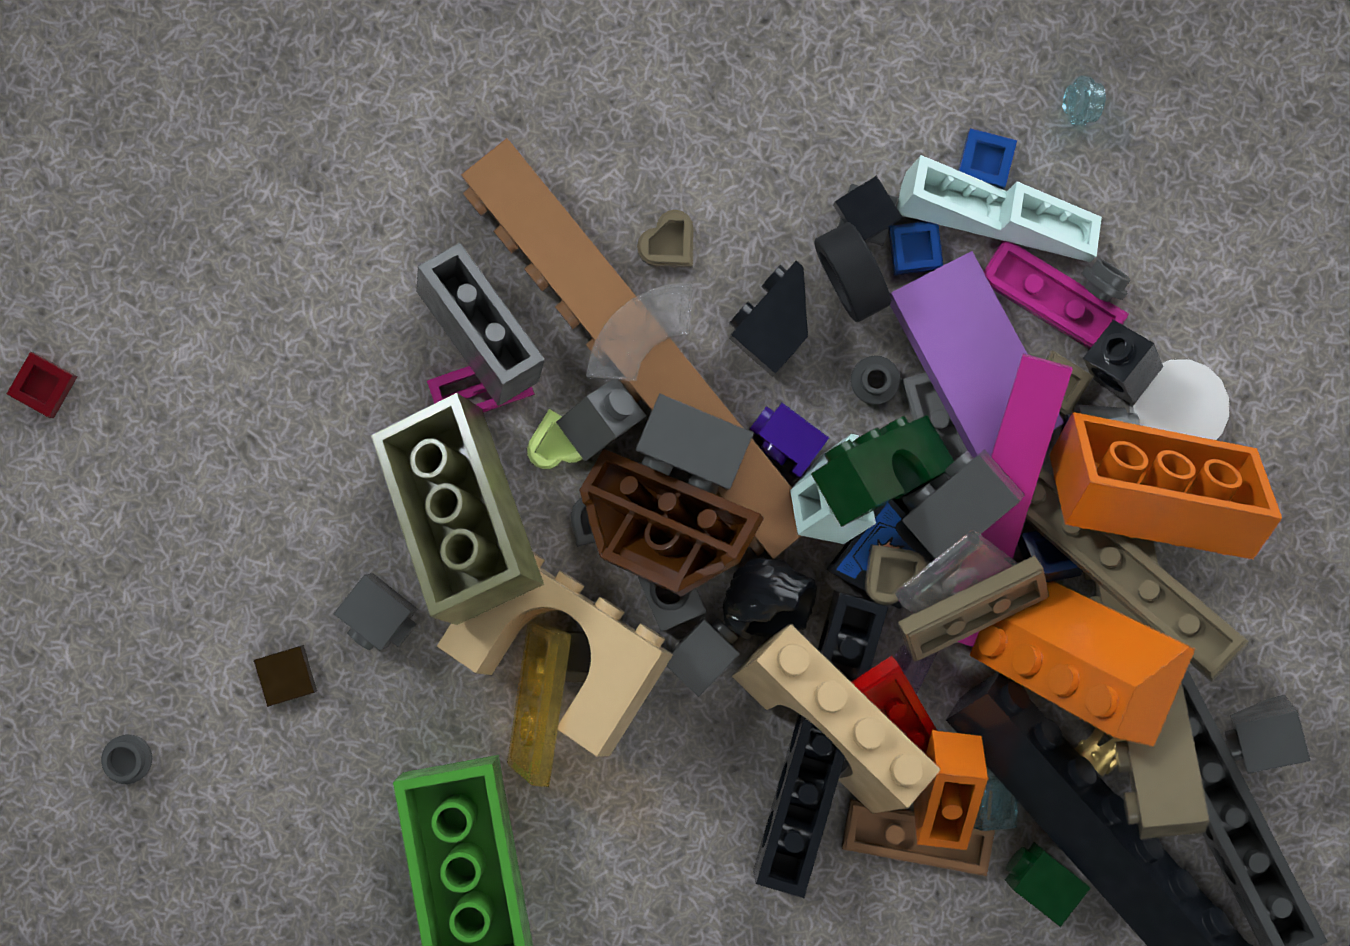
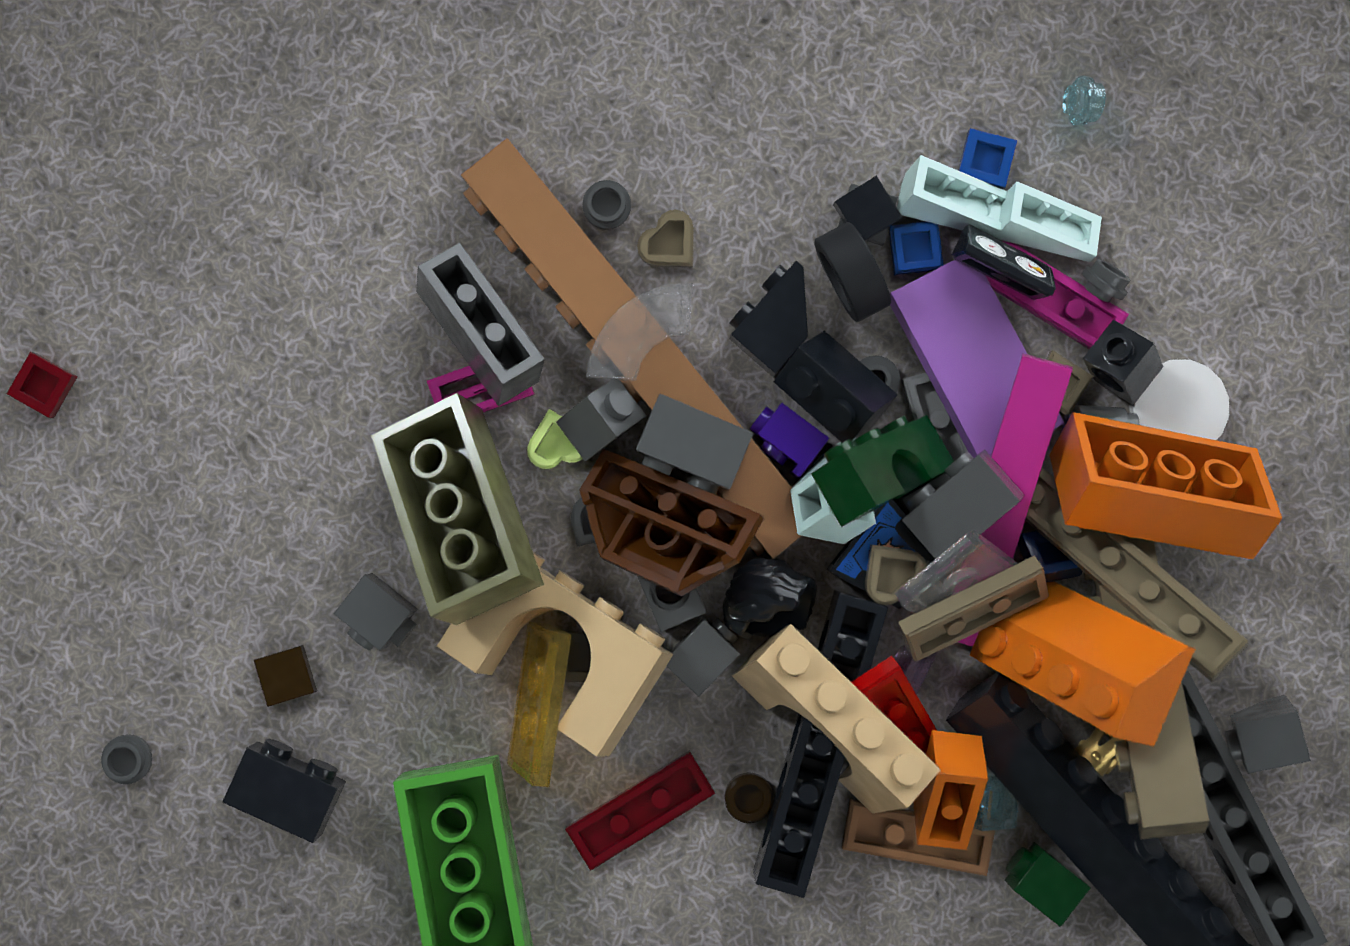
(285, 789): none -> black brick
(606, 204): none -> dark grey plate
(640, 810): none -> dark red tile
(749, 797): none -> dark brown tile
(835, 387): none -> black brick
(1004, 263): none -> black slope

